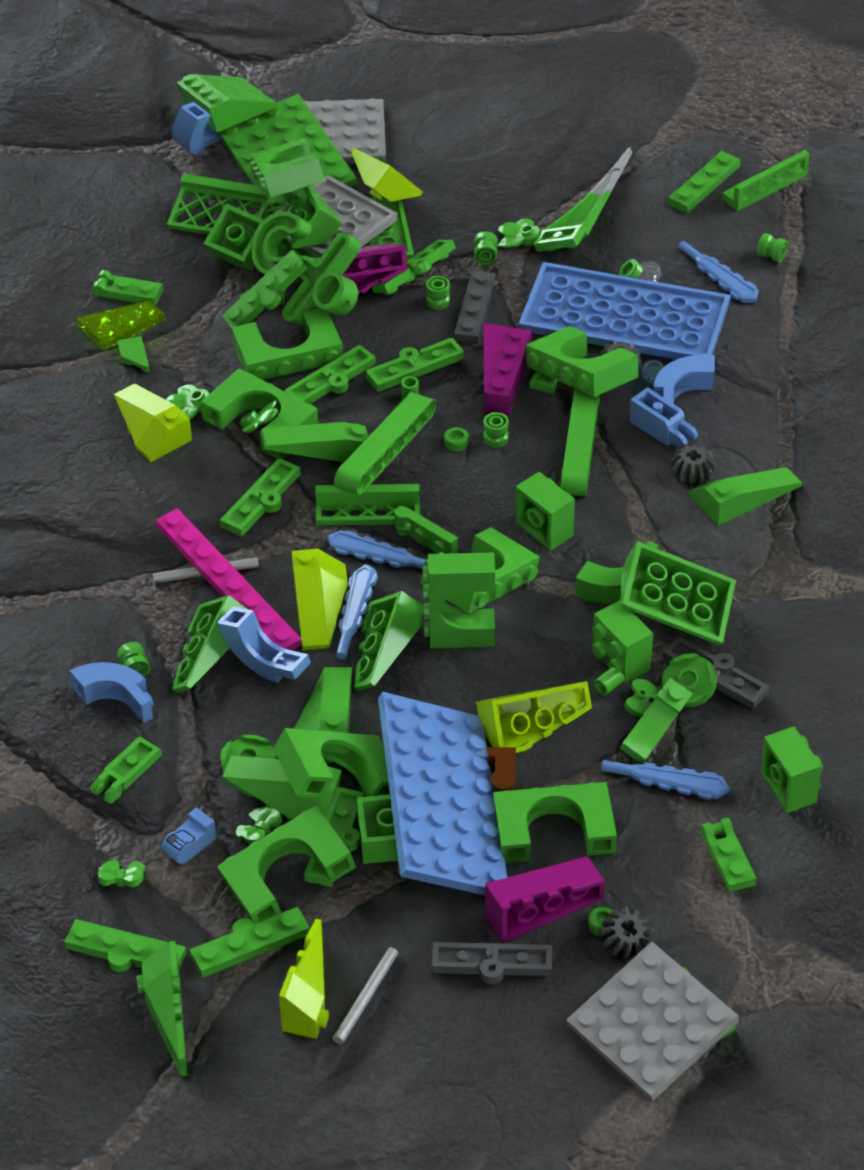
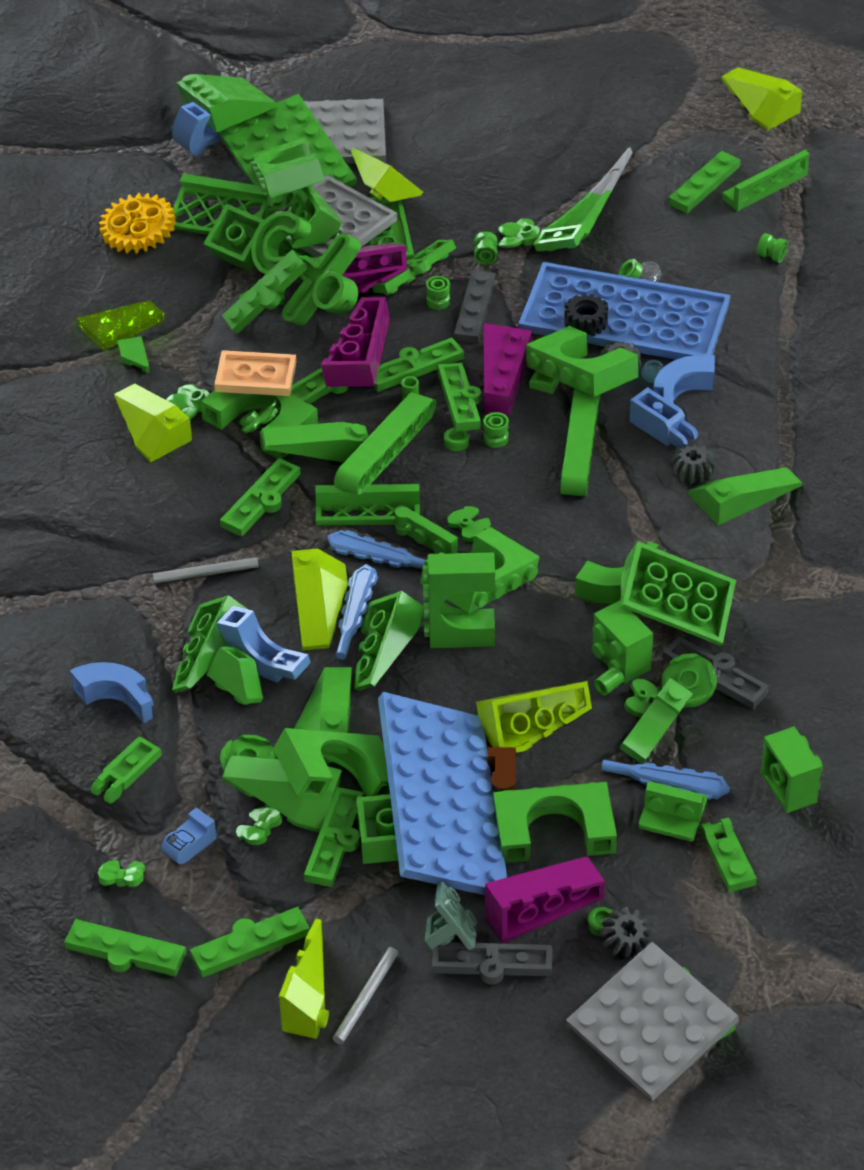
(126, 288): bright green plate -> none
(134, 657): bright green wheel -> none
(137, 223): none -> yellow gear
(163, 999): bright green wedge -> none
(225, 577): dark pink plate -> none
(237, 674): none -> bright green slope
(255, 373): none -> light nougat plate
(268, 362): bright green arch -> none
(305, 835): bright green arch -> none
(360, 347): none -> magenta wedge
(450, 920): none -> sand green bracket
(460, 396): none -> bright green hinge
(463, 520): none -> bright green piece
(545, 510): bright green brick -> none
(586, 305): none -> black tyre
(672, 811): none -> bright green bracket
(733, 282): medium blue sword -> none
(764, 96): none -> lime wedge

